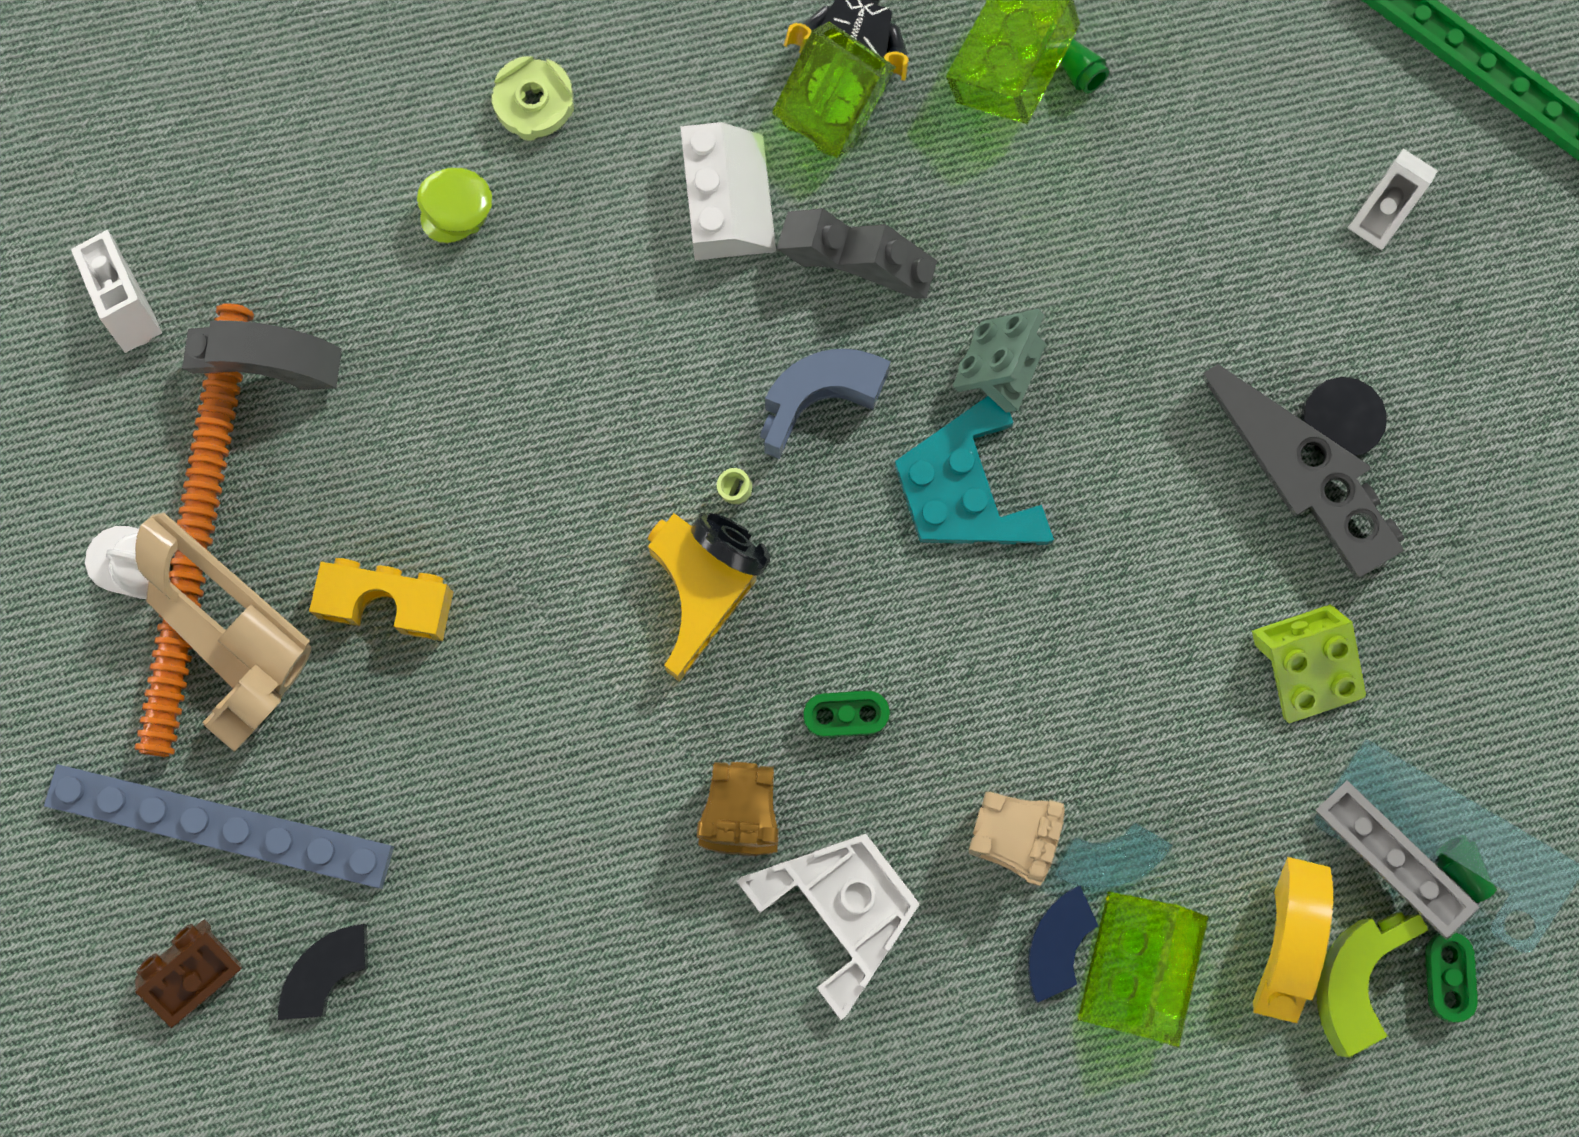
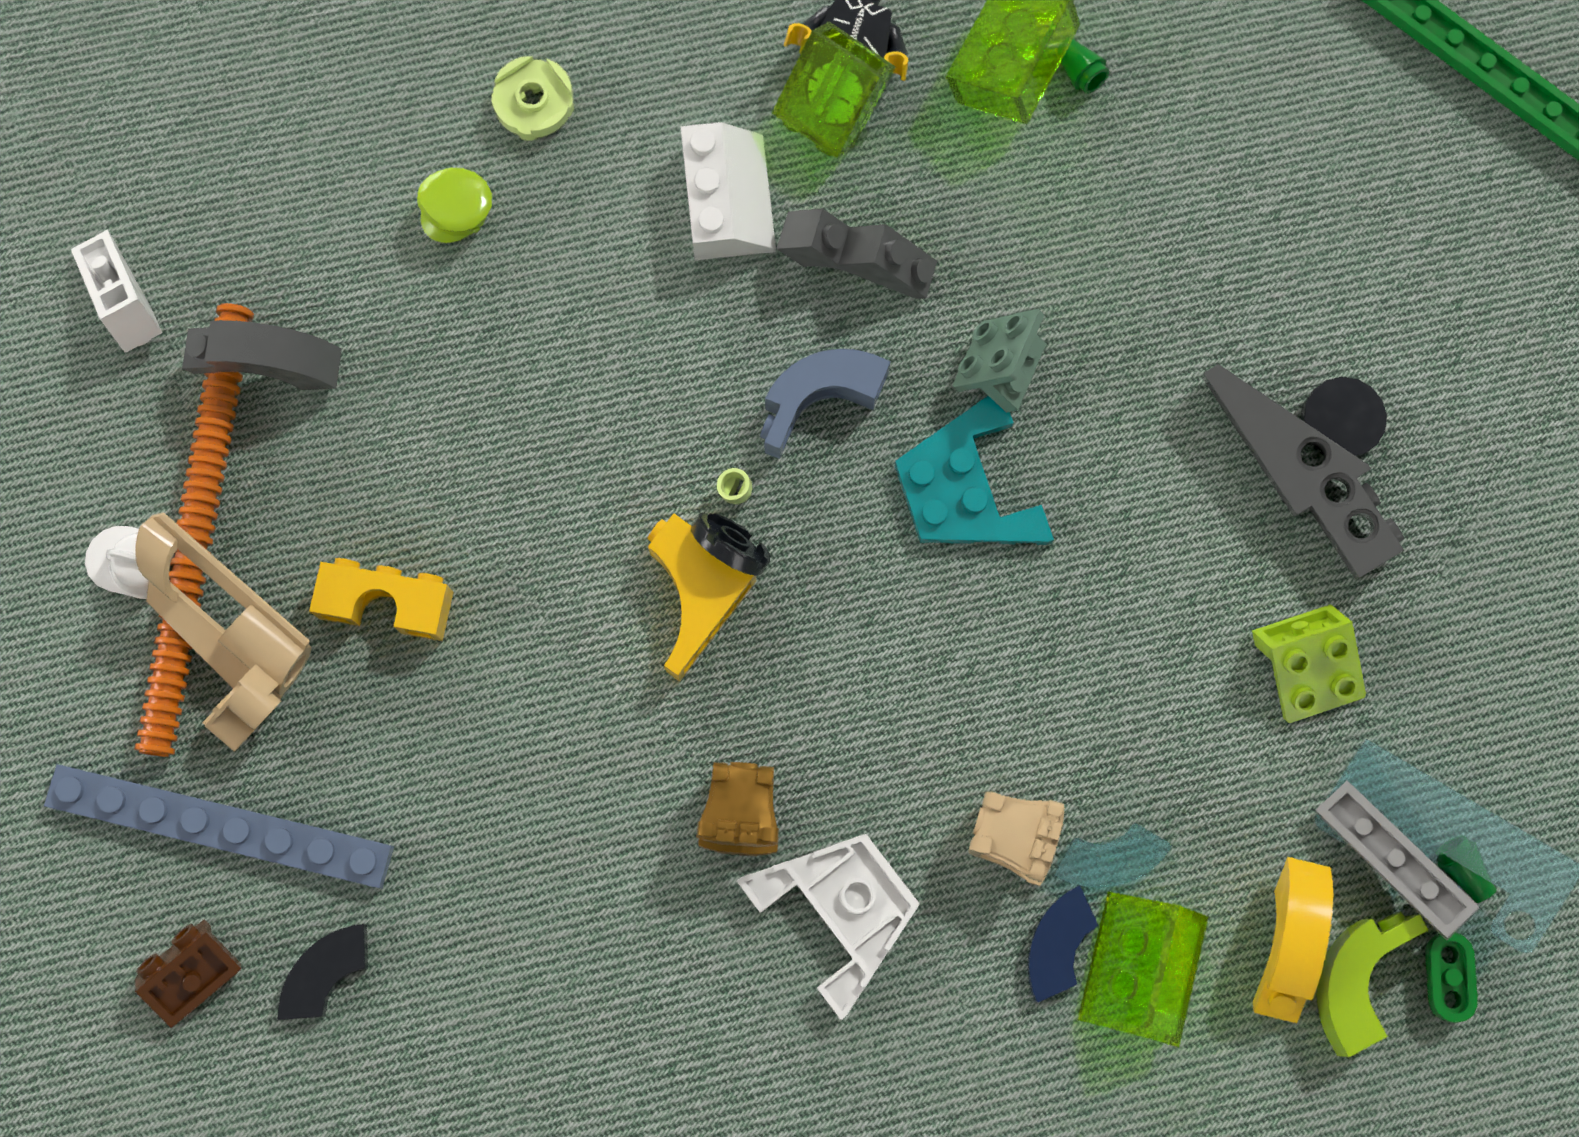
(845, 712): green plate -> none
(1392, 199): white slope -> none

